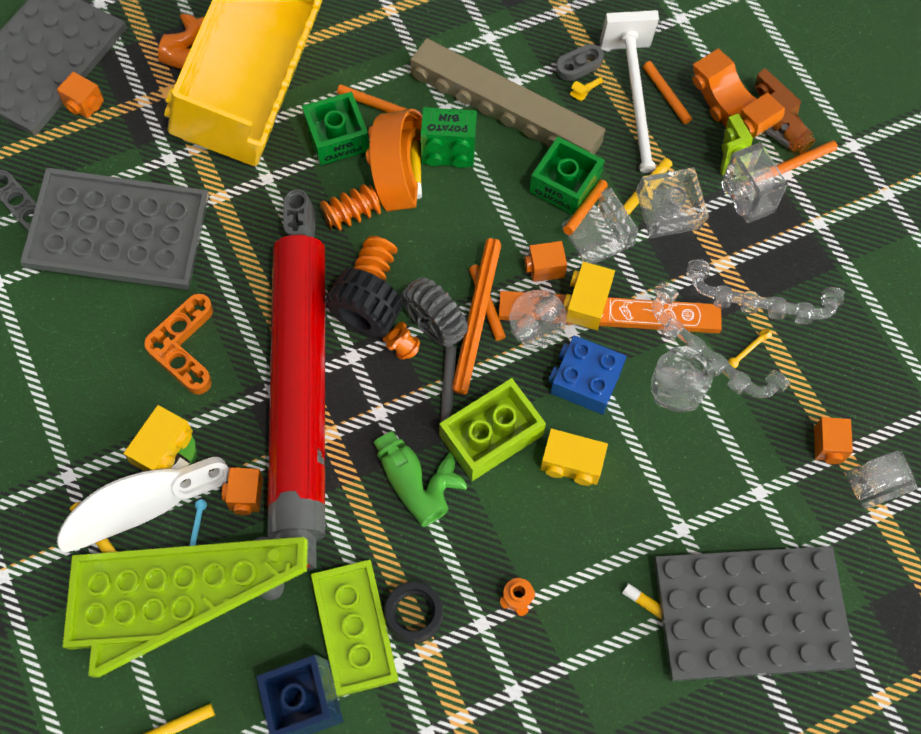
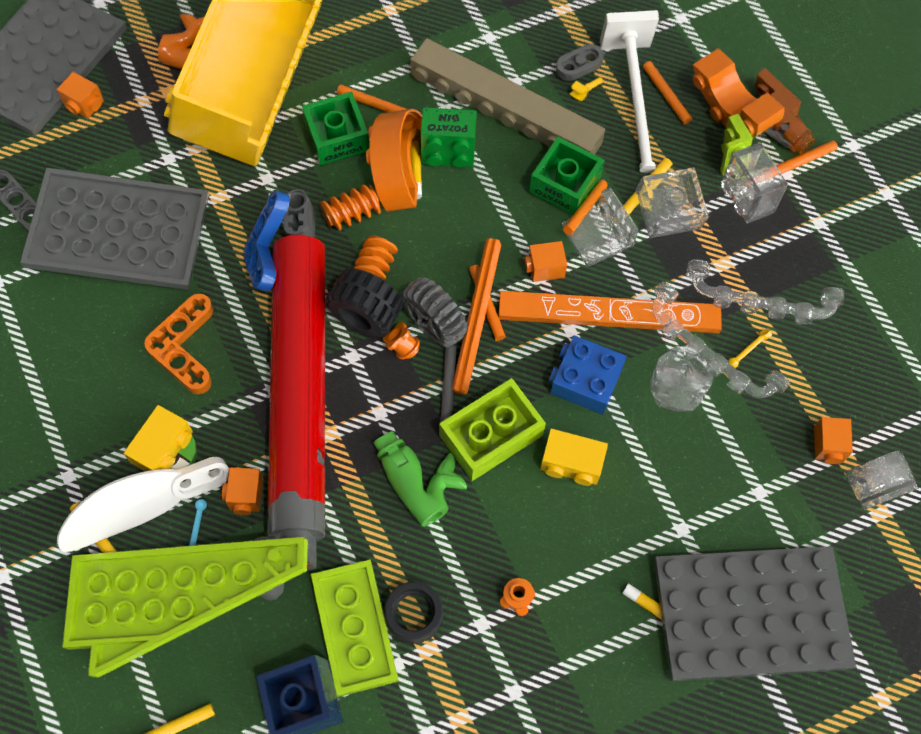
(256, 250): none -> blue beam
(537, 318): clear brick -> none
(589, 295): yellow brick -> none

